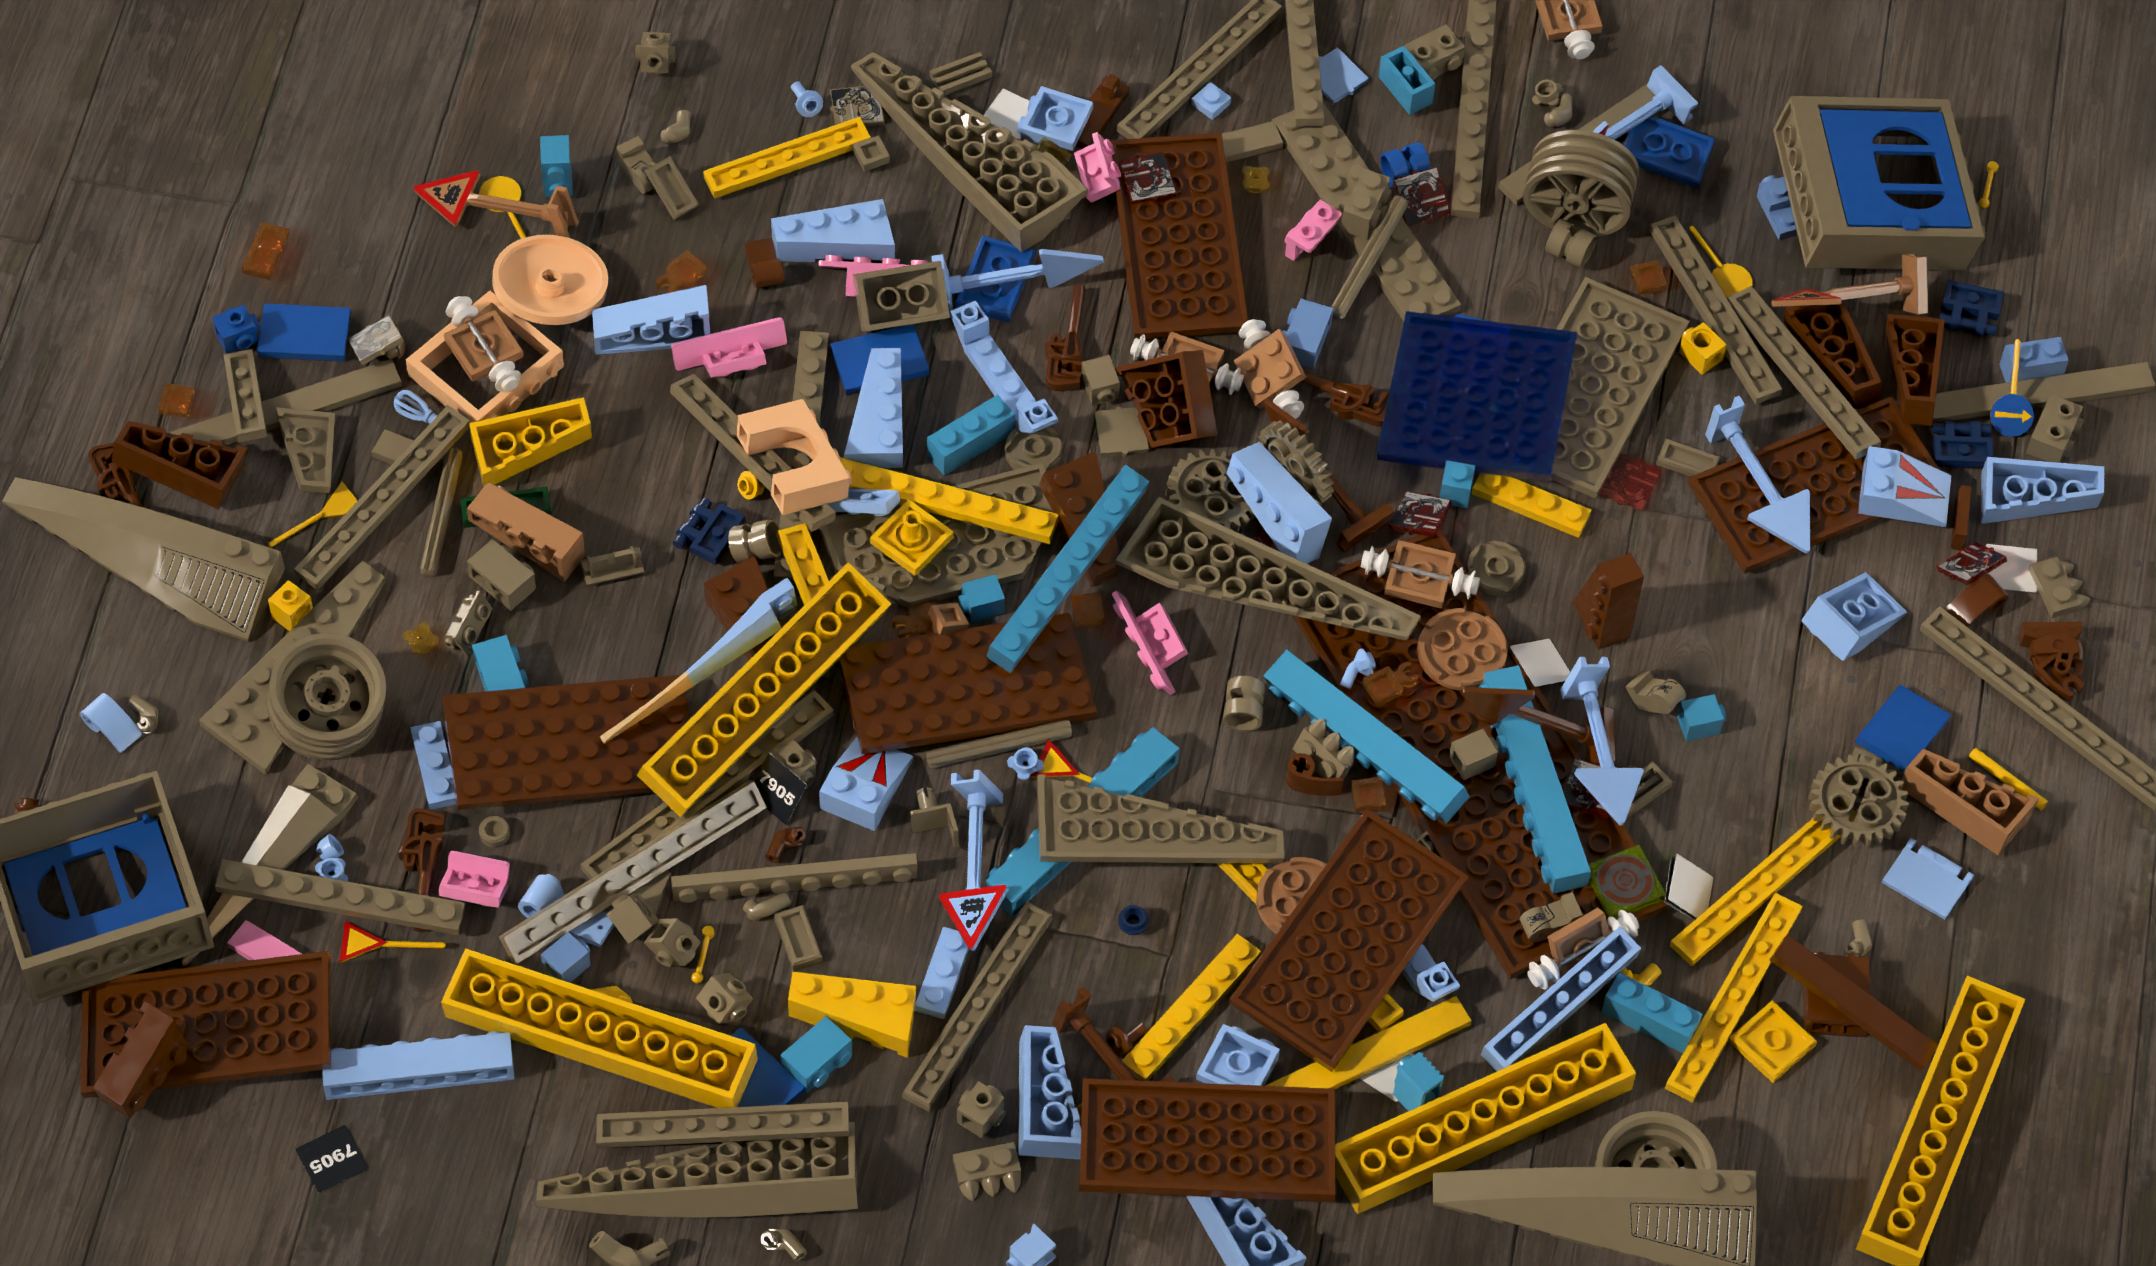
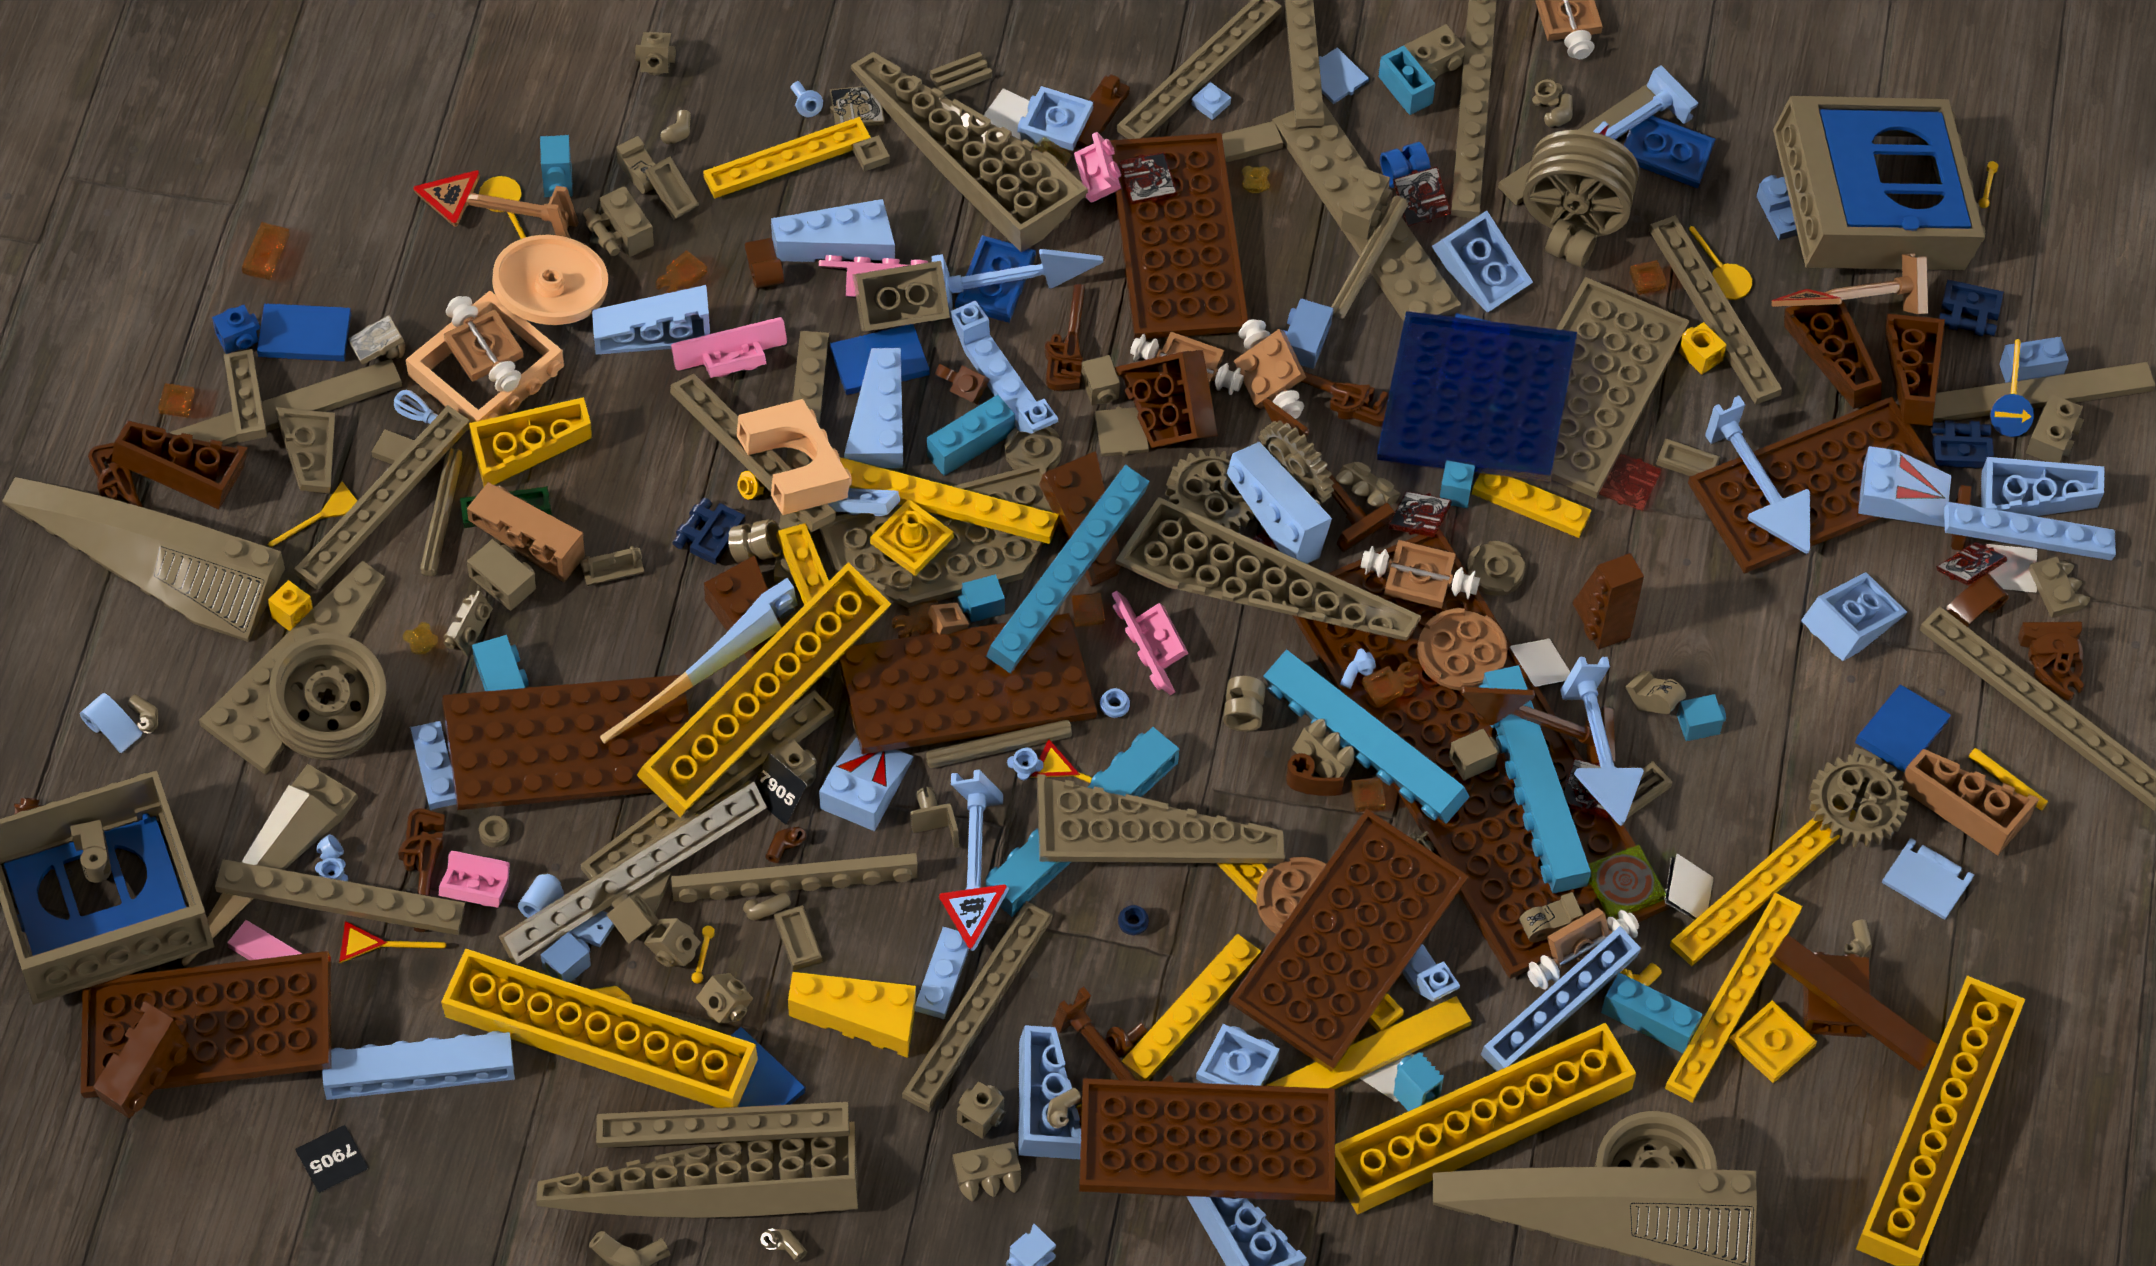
(95, 856): none -> dark tan leg
(626, 222): none -> dark tan brick
(817, 1054): dark azure brick -> none
(966, 382): none -> reddish brown plate
(1059, 1107): none -> dark tan arm
(1114, 696): none -> light blue plate
(1311, 229): bright pink bracket -> none
(1366, 484): none -> dark tan plate
(1483, 262): none -> light blue slope
(1803, 372): dark tan plate -> none
(2029, 531): none -> light blue plate

